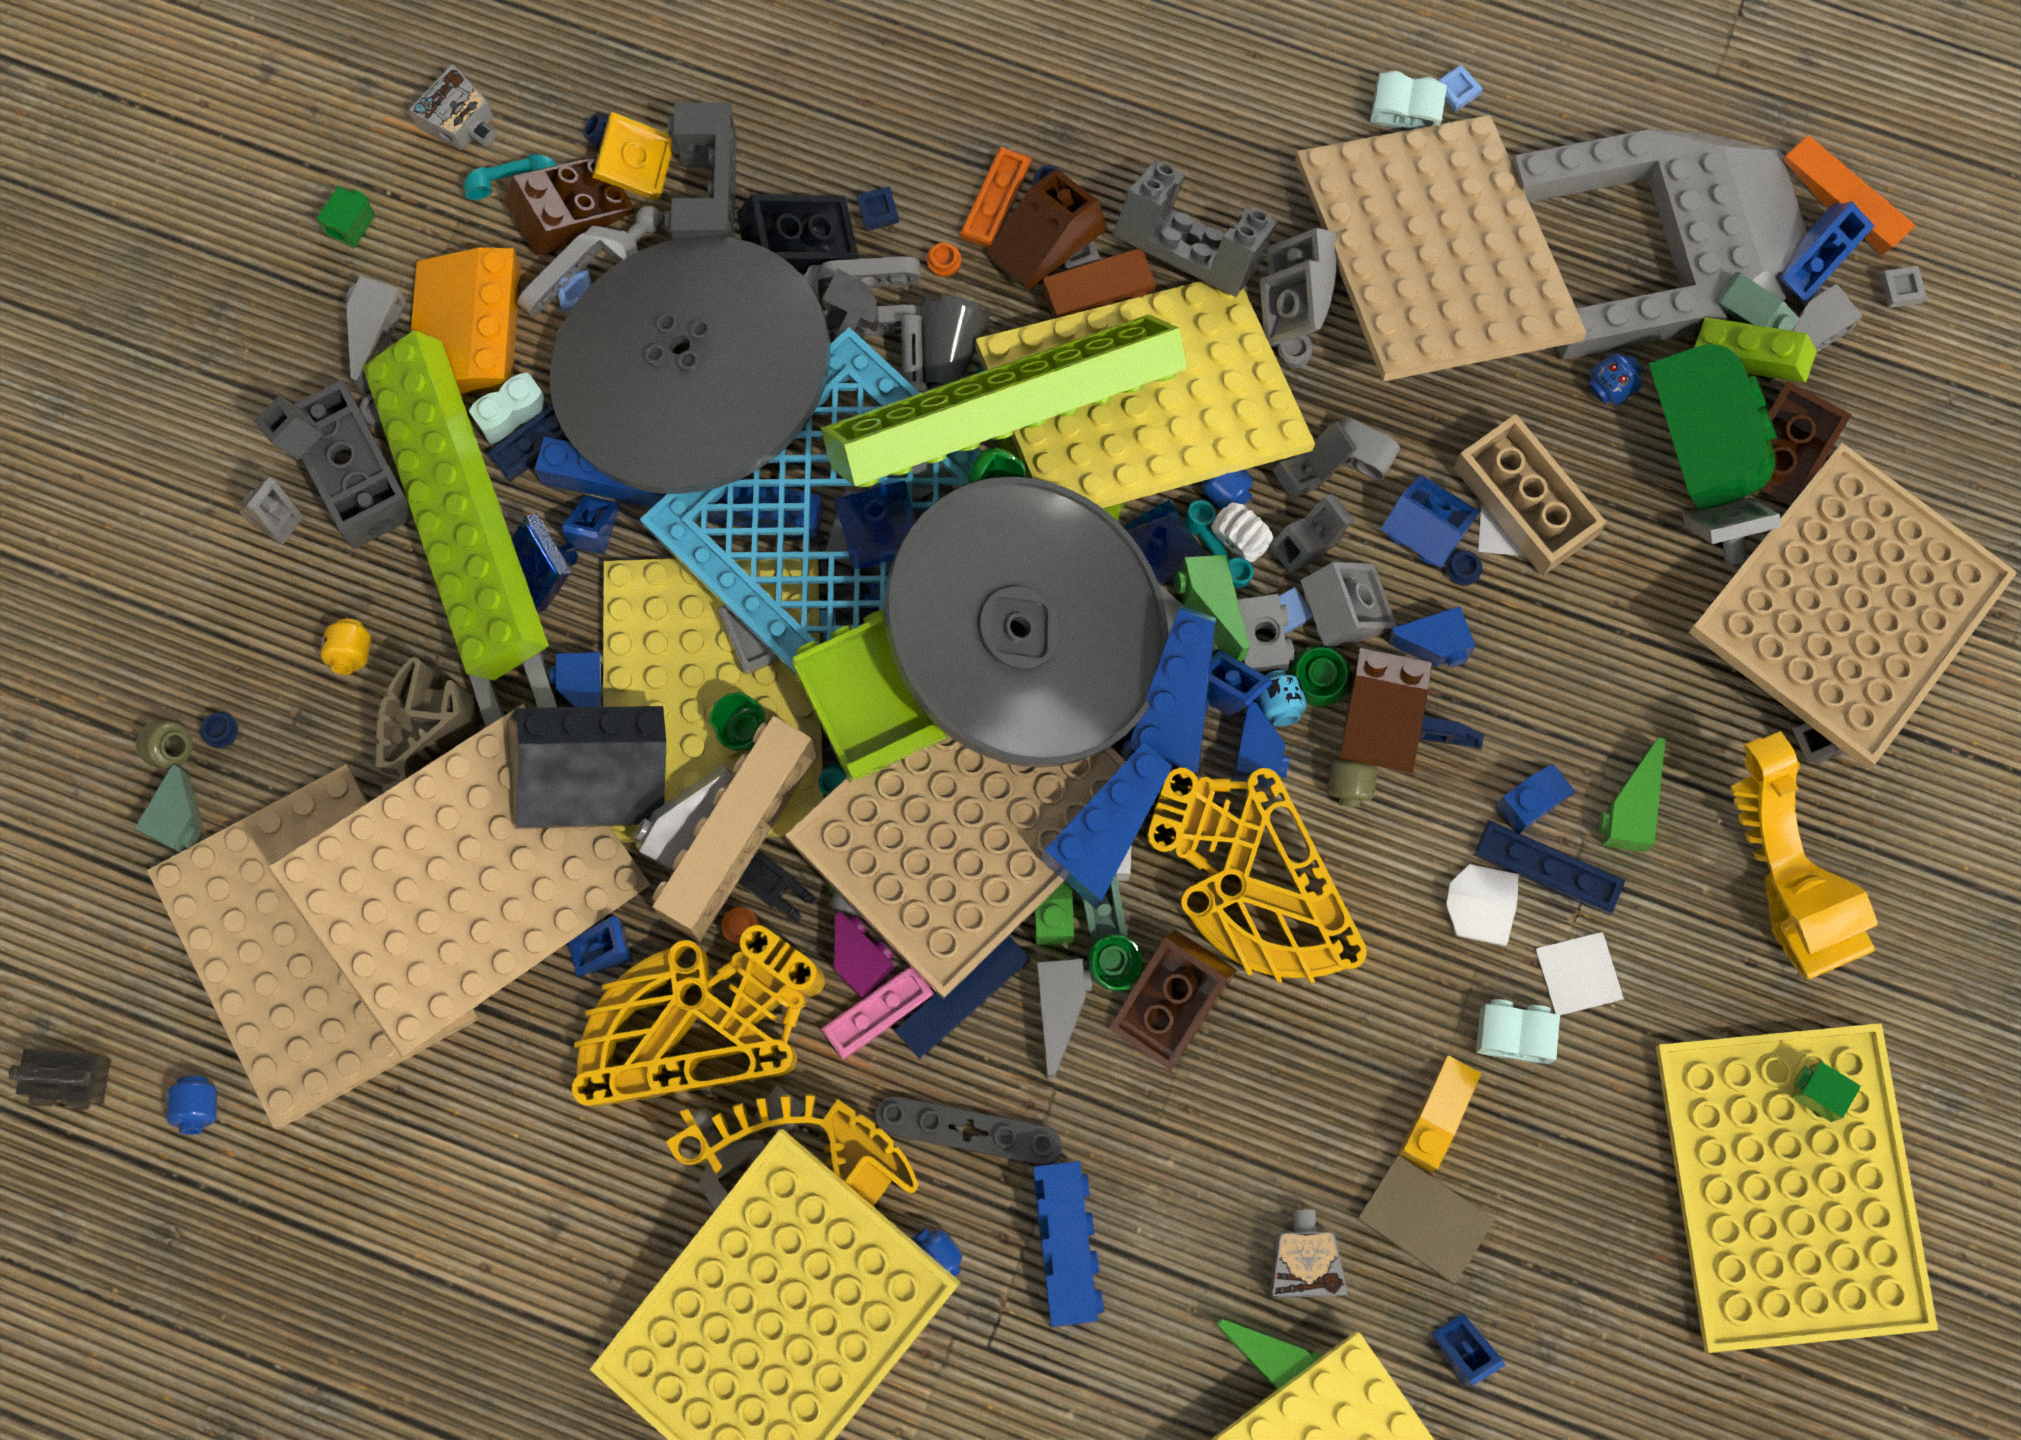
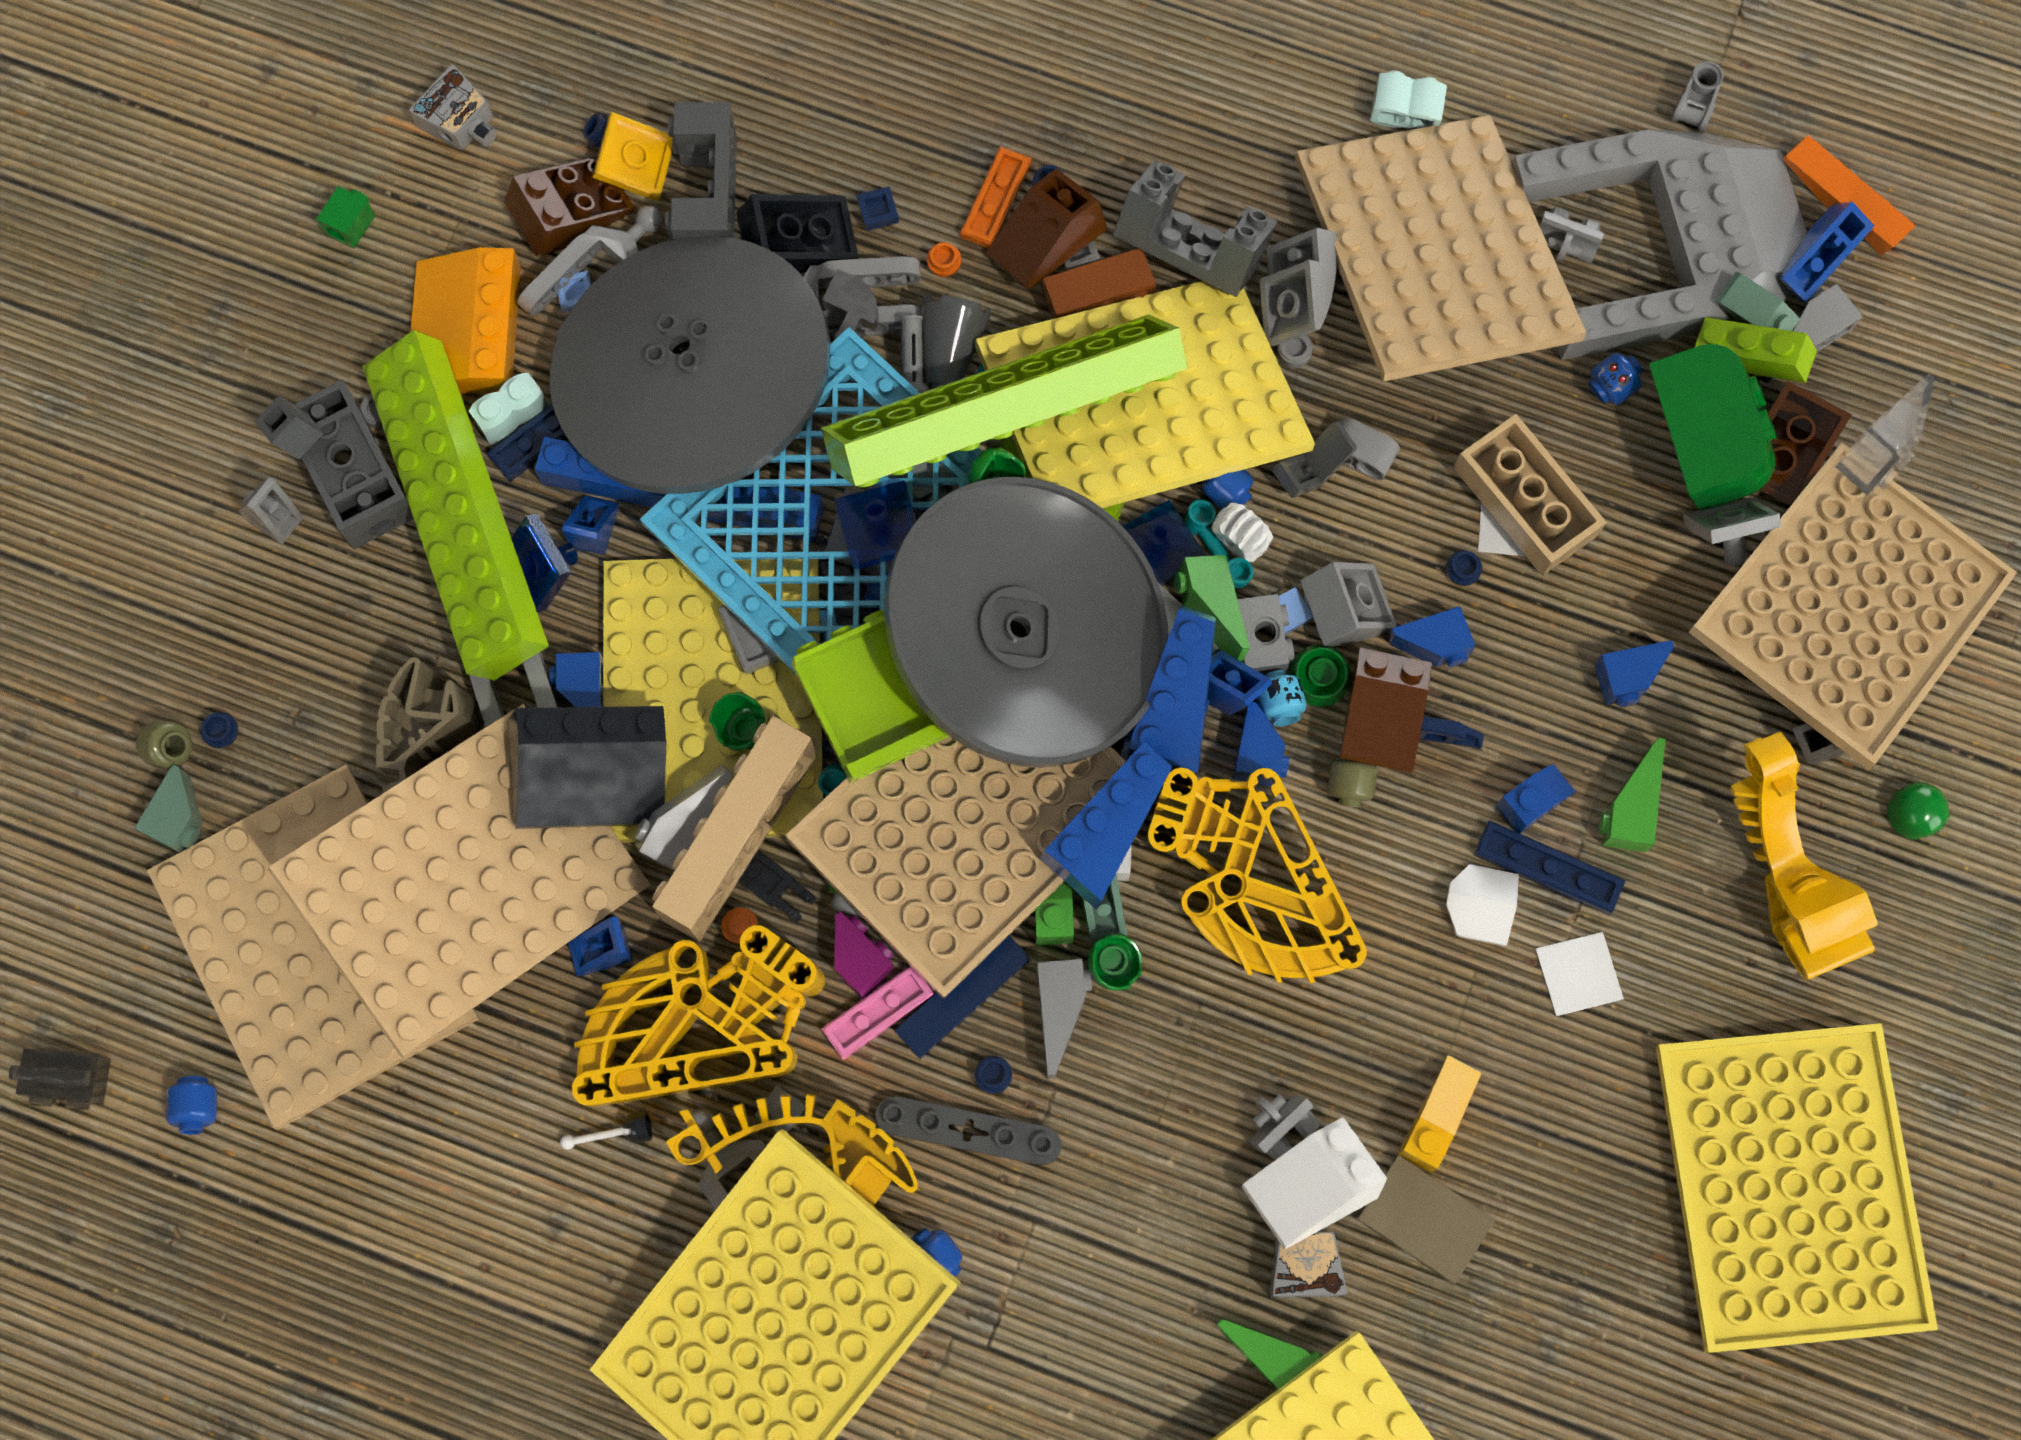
(345, 646): yellow head -> none
(371, 319): light grey slope -> none
(478, 184): teal bar -> none
(636, 1128): none -> hinge
(993, 1074): none -> dark blue plate
(1065, 1244): blue wedge -> none
(1172, 999): reddish brown slope -> none
(1281, 1118): none -> light grey hips
(1313, 535): flat silver brick -> none
(1315, 1183): none -> white slope
(1429, 521): blue slope -> none
(1460, 88): light blue tile -> none
(1467, 1351): blue slope -> none
(1518, 1033): light aqua brick -> none
(1569, 236): none -> light grey hips
(1630, 672): none -> blue slope
(1697, 100): none -> light grey piece
(1824, 1091): green brick -> none
(1888, 441): none -> clear slope
(1903, 286): light grey plate -> none
(1918, 810): none -> green hair

